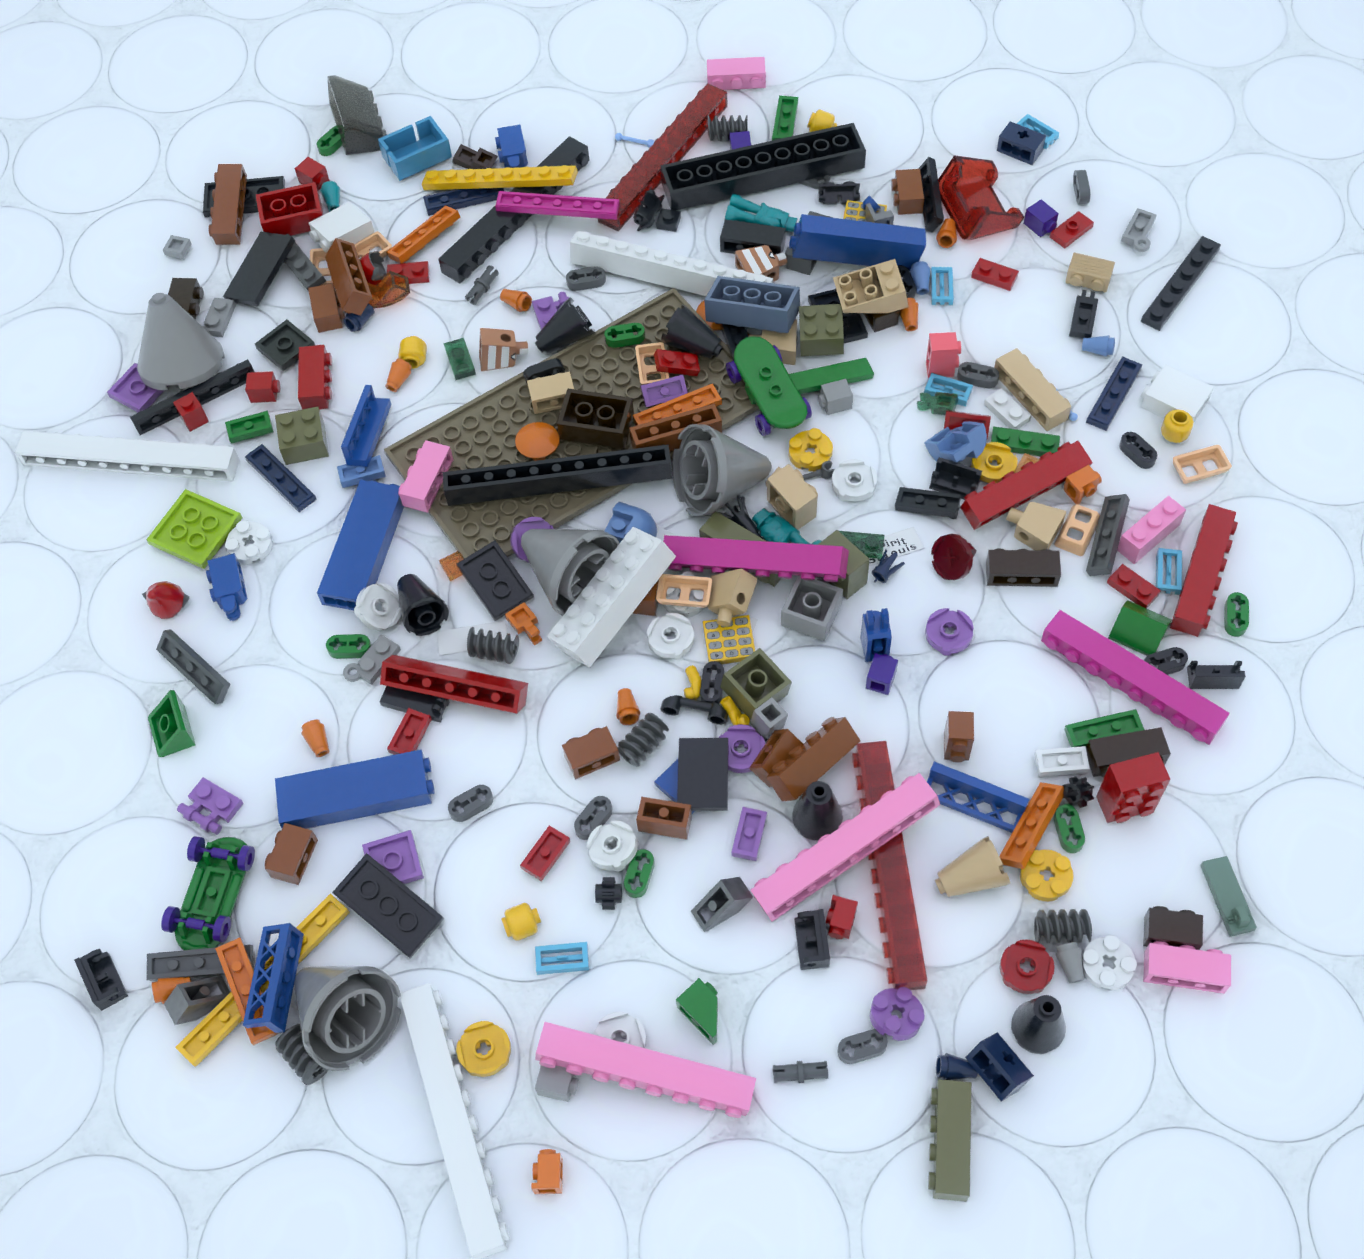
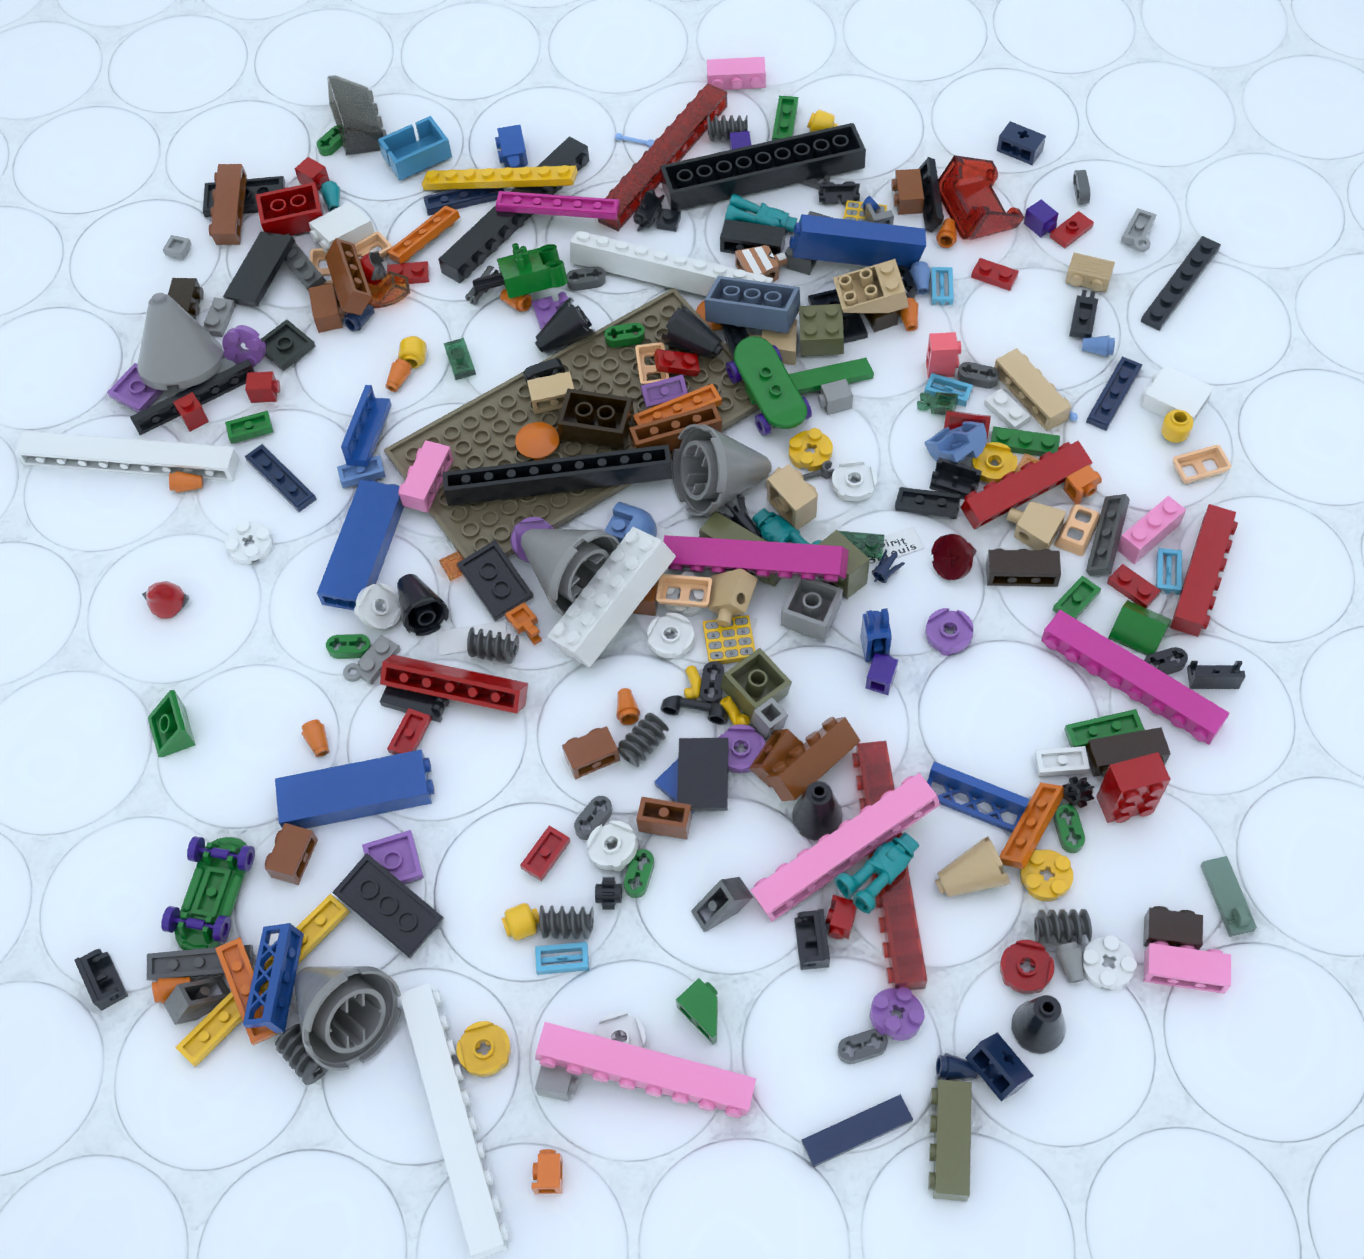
(184, 481): none -> orange cone
(193, 666): dark grey plate -> none
(194, 528): lime plate -> none
(213, 799): medium lavender plate -> none
(227, 584): blue hinge -> none
(243, 334): none -> medium lavender plate
(301, 435): olive brick -> none
(314, 377): red brick -> none
(470, 803): dark grey beam -> none
(472, 159): dark brown slope -> none
(499, 348): nougat torso -> none
(526, 271): none -> green piece
(566, 922): none -> dark grey piece
(749, 833): medium lavender plate -> none
(800, 1071): dark grey pin -> none
(857, 1130): none -> dark blue tile
(887, 863): none -> teal piece
(958, 736): dark orange brick -> none
(1040, 127): medium azure tile -> none
(1077, 597): none -> green plate
(1138, 449): black beam -> none
(1231, 614): green beam -> none

